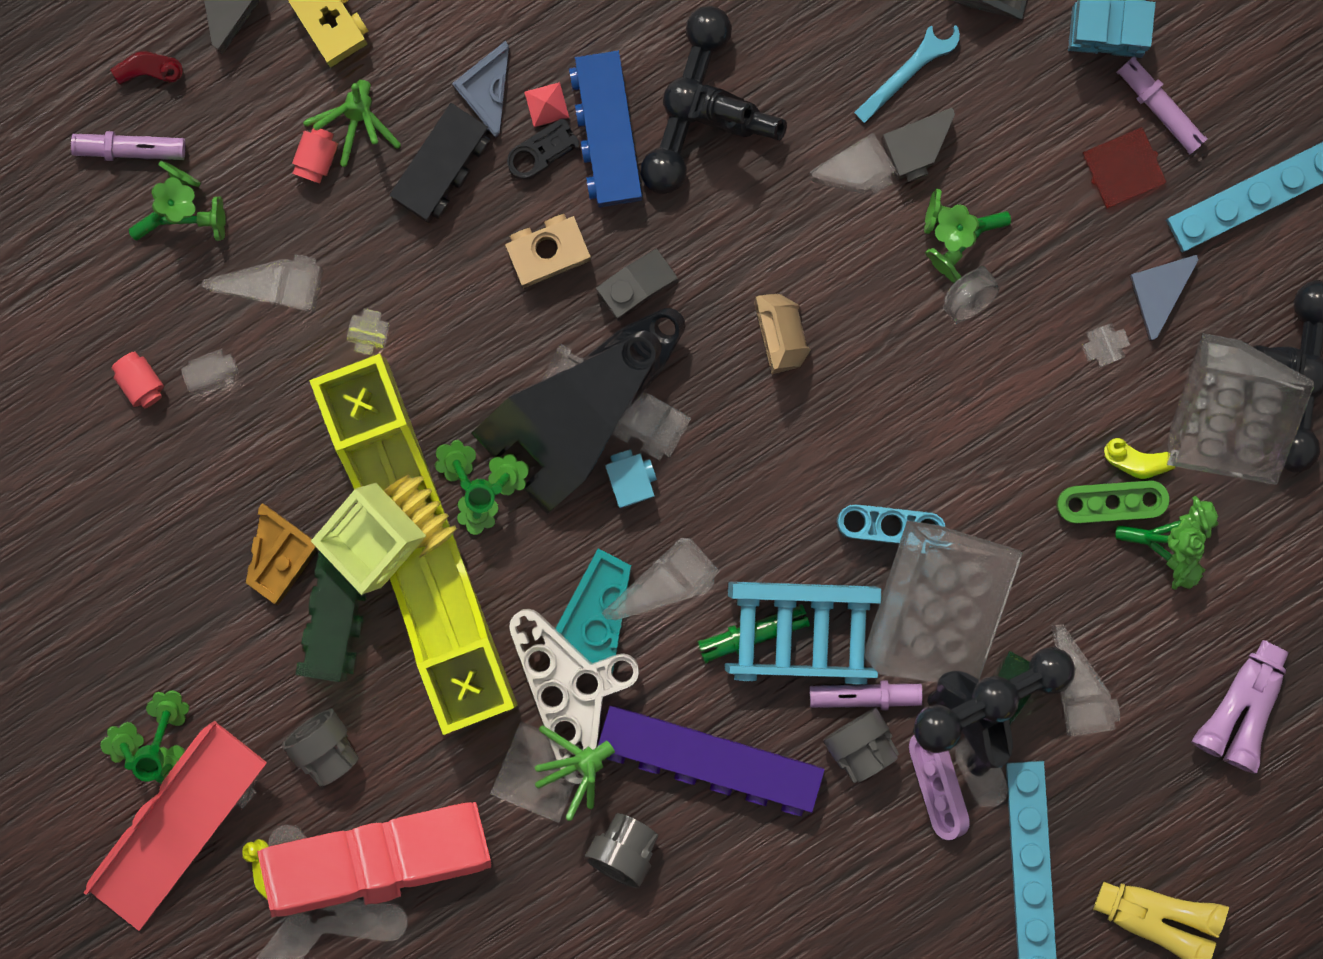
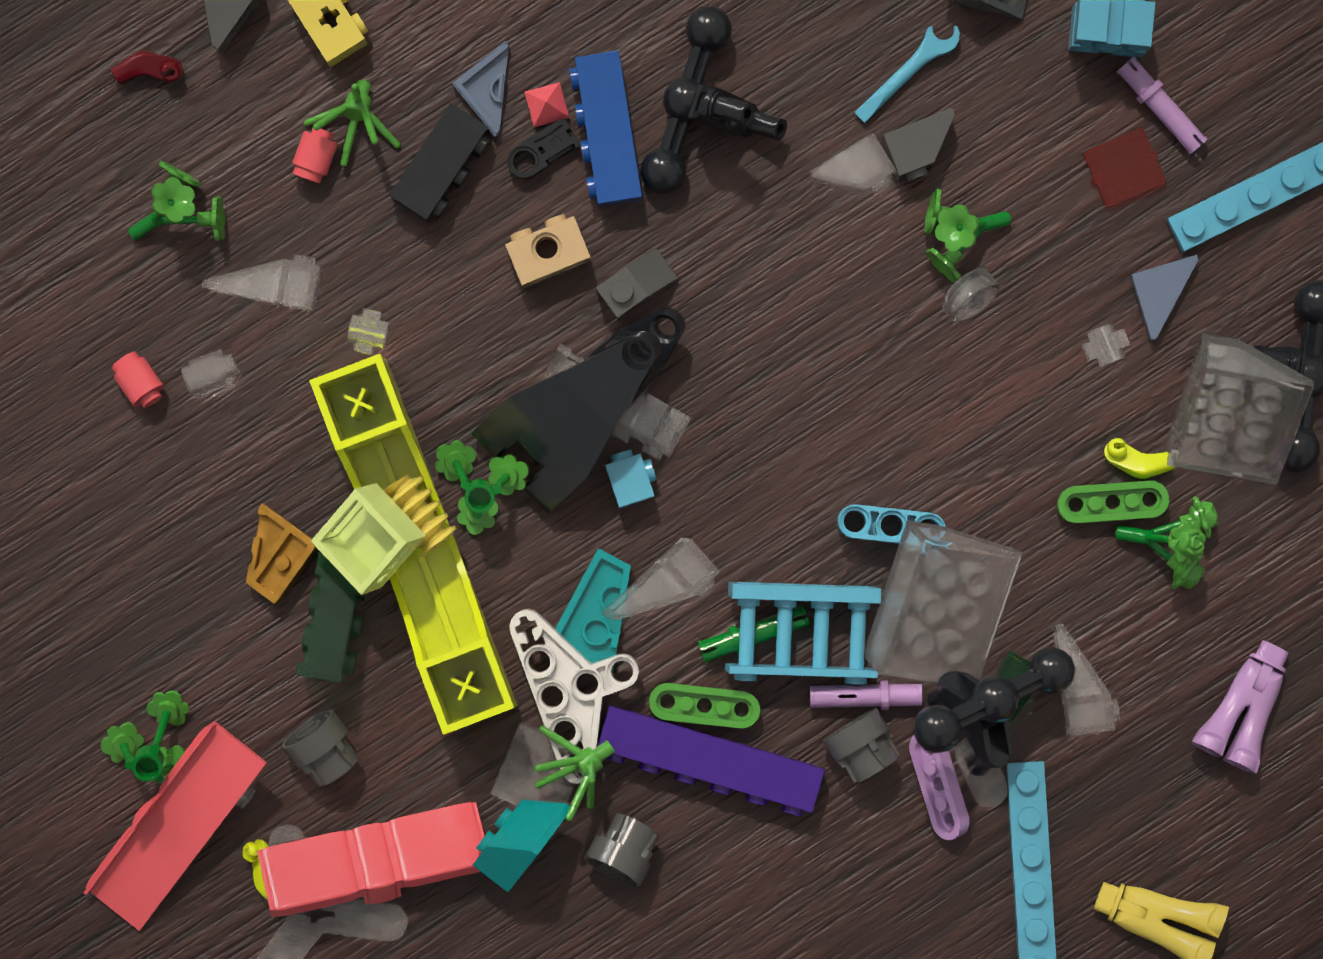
(127, 146): lavender pin -> none
(518, 840): none -> teal slope
(722, 707): none -> bright green plate
(781, 332): tan slope -> none

